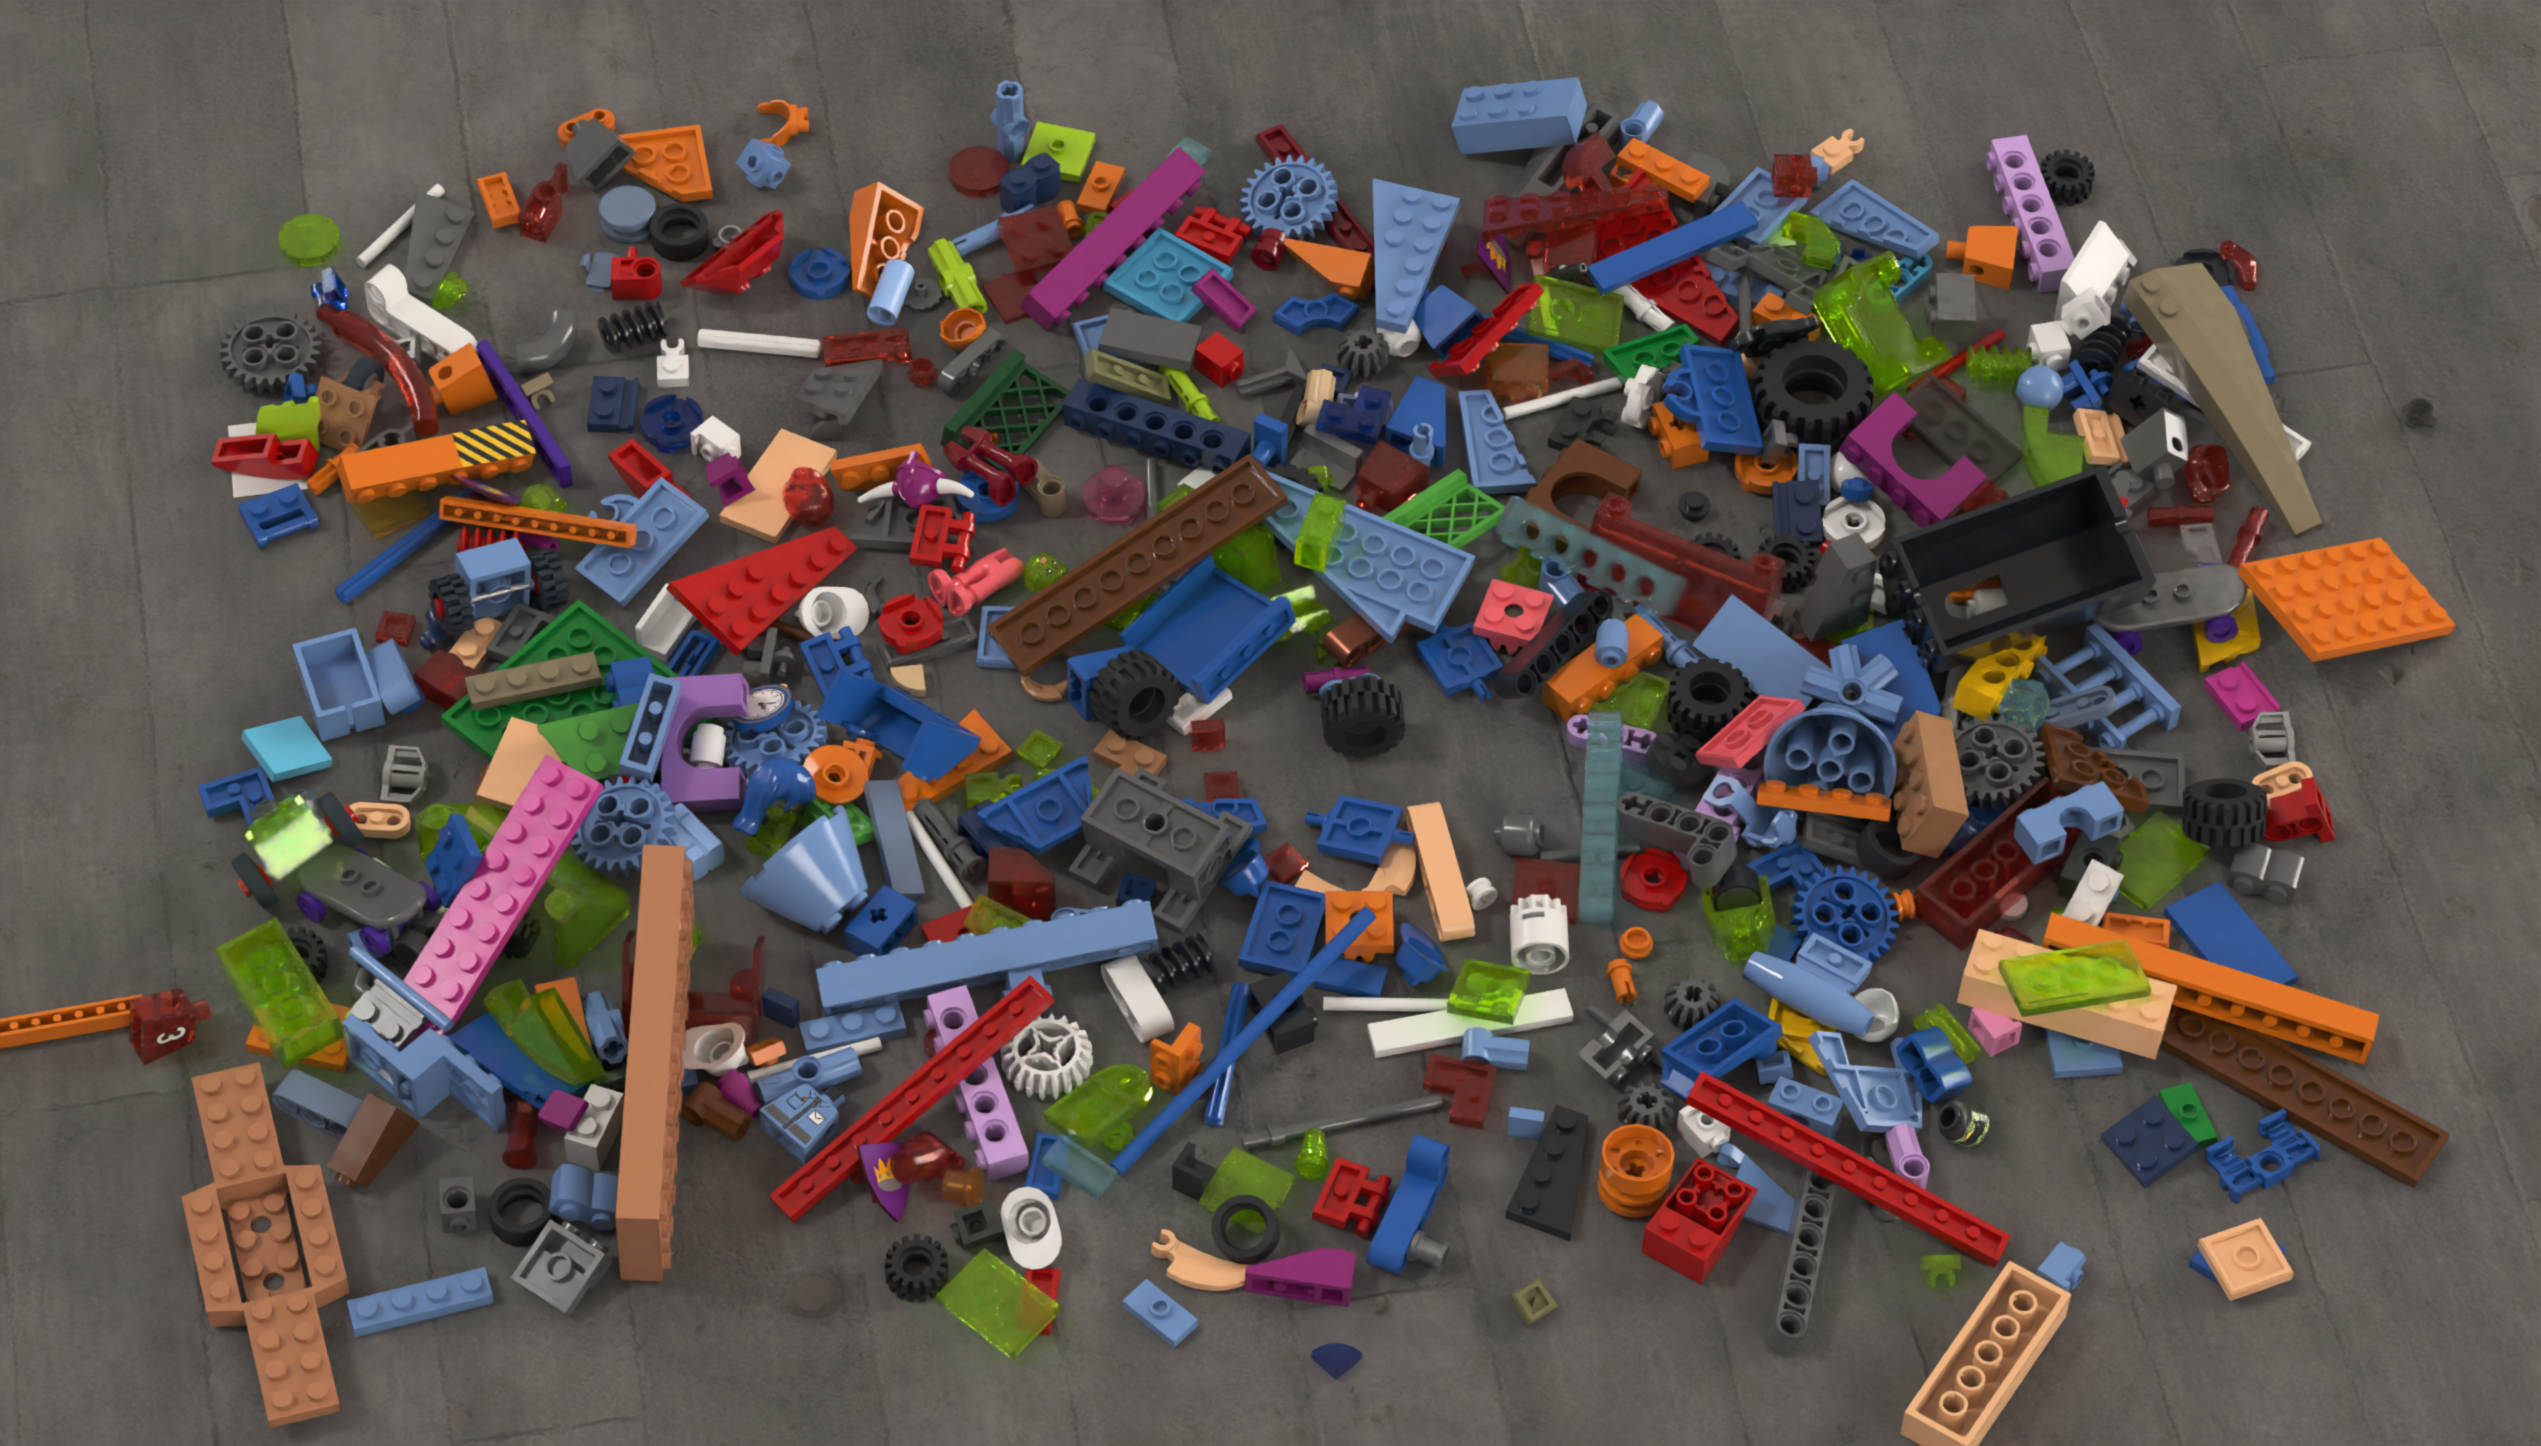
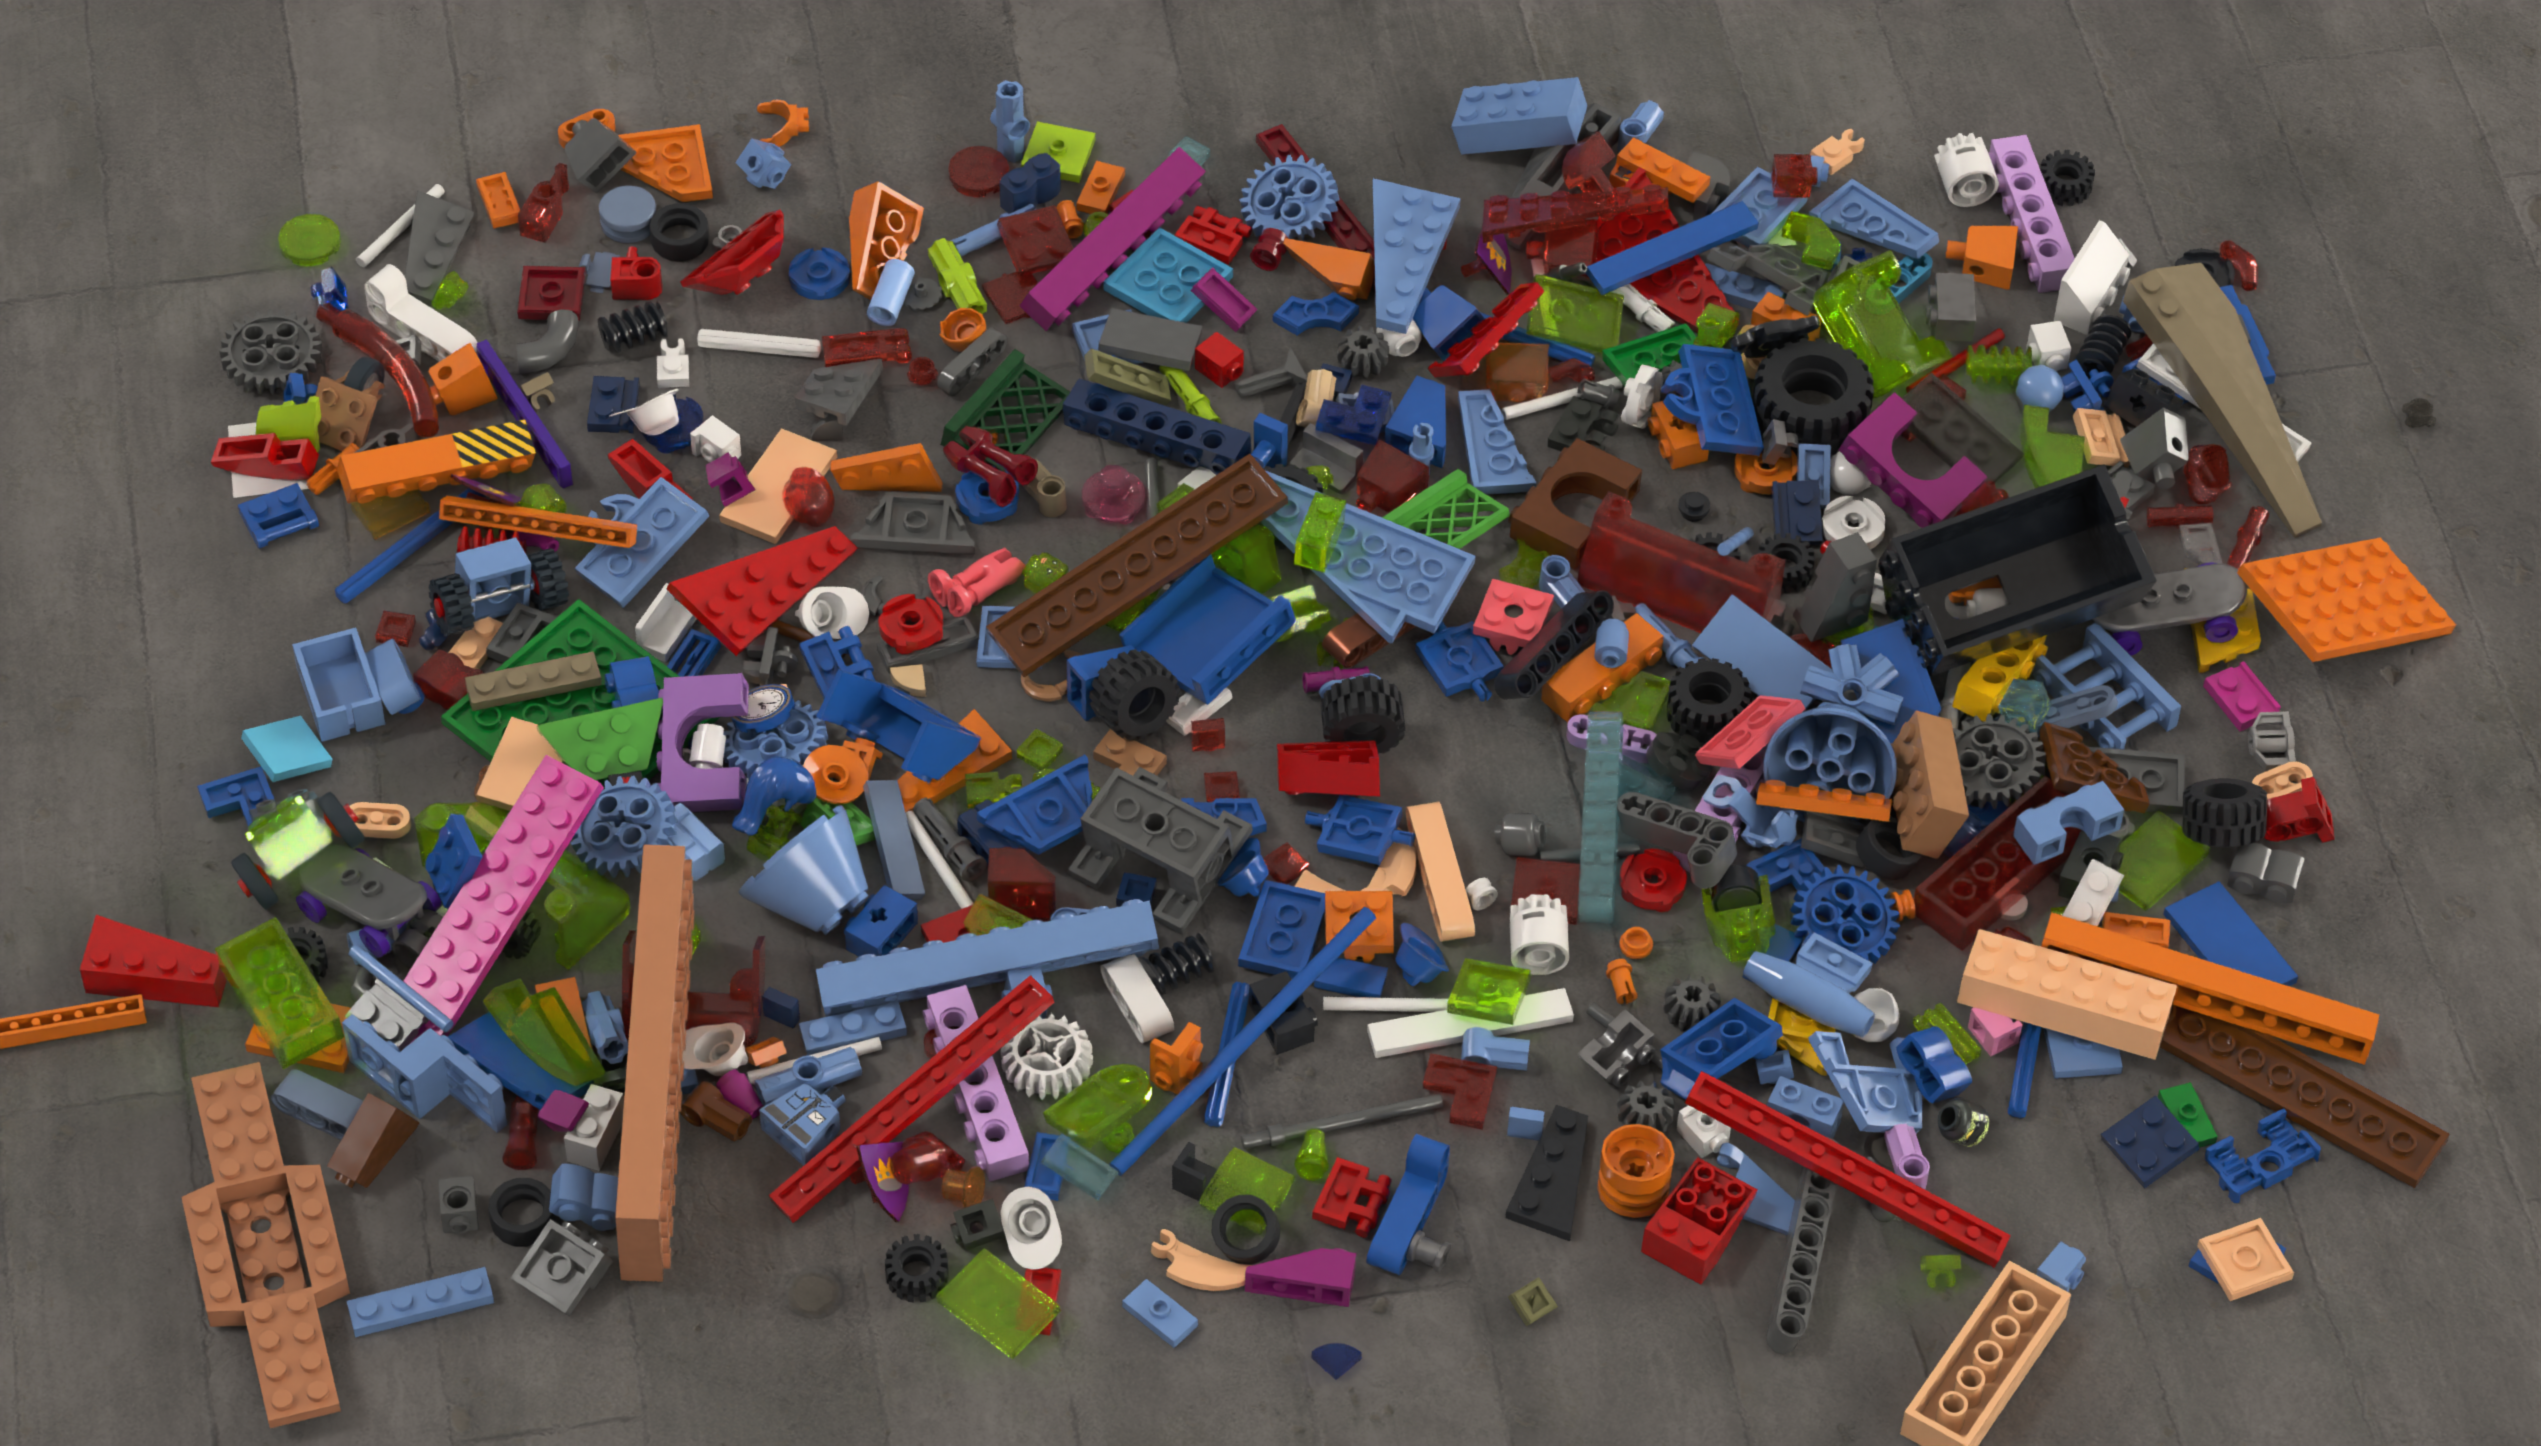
(137, 962): none -> red wedge
(164, 1023): clear red torso -> none
(403, 776): light grey piece -> none
(549, 290): none -> dark red plate
(650, 728): medium blue brick -> none
(655, 415): none -> white piece
(917, 484): magenta helmet -> none
(932, 534): red plate -> none
(1329, 768): none -> red wedge
(1598, 393): none -> dark grey pin
(1667, 585): clear light blue brick -> none
(1716, 326): none -> clear neon green piece
(1735, 541): none -> medium blue bar
(1744, 298): dark grey bar -> none
(1856, 489): blue tile -> none
(1966, 170): none -> white gear
(2024, 1070): none -> blue axle
(2074, 978): clear neon green tile -> none
(2085, 306): white brick -> none

